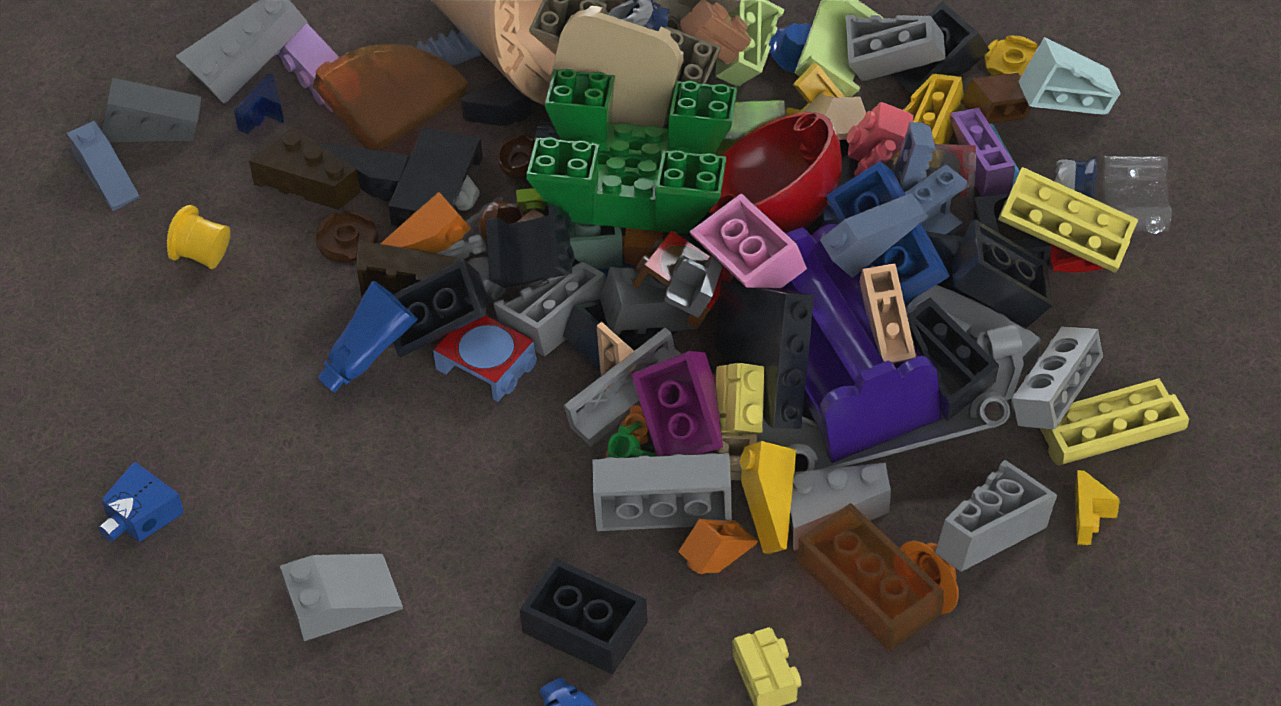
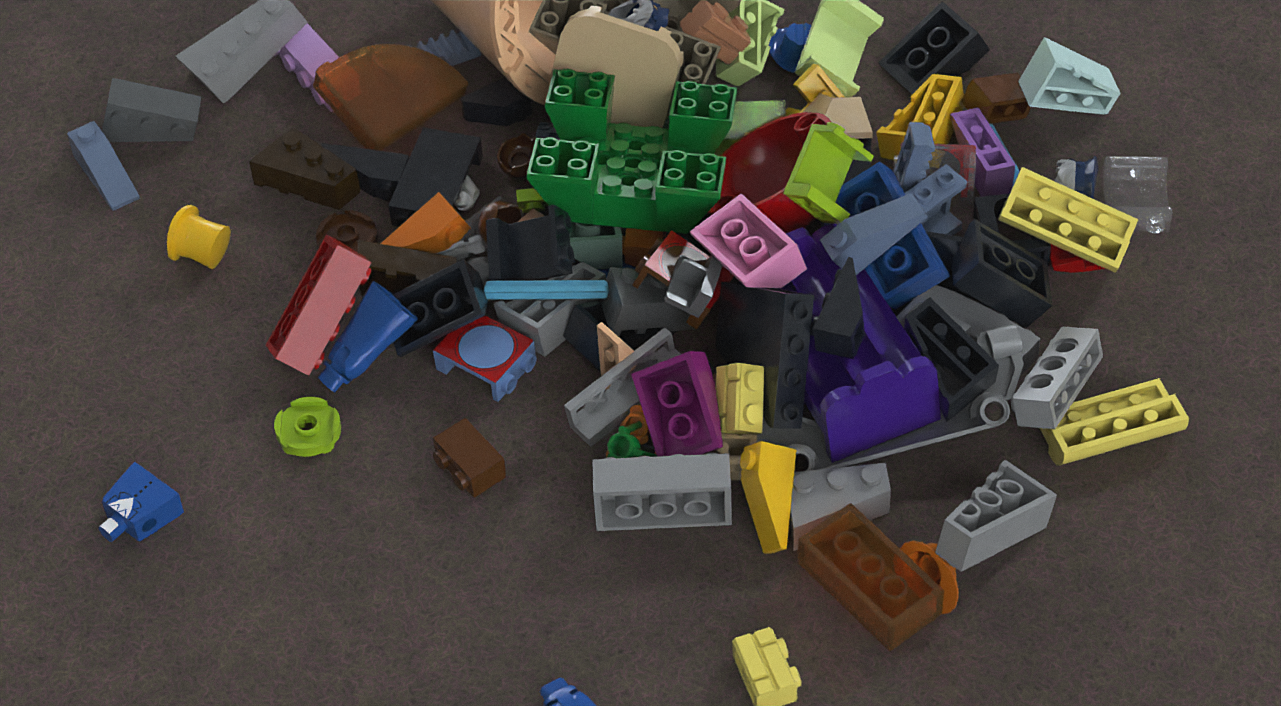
(259, 103): clear blue slope -> none
(307, 442): none -> lime plate
(318, 305): none -> slope
(338, 591): light grey slope -> none
(468, 457): none -> reddish brown brick
(546, 289): none -> medium azure axle
(584, 616): black brick -> none
(715, 545): orange slope -> none
(822, 171): none -> lime panel
(841, 323): none -> black slope
(878, 136): coral brick -> none
(887, 313): light nougat slope -> none
(892, 45): light grey wedge -> none
(1000, 61): yellow tile -> none
(1092, 502): yellow slope -> none

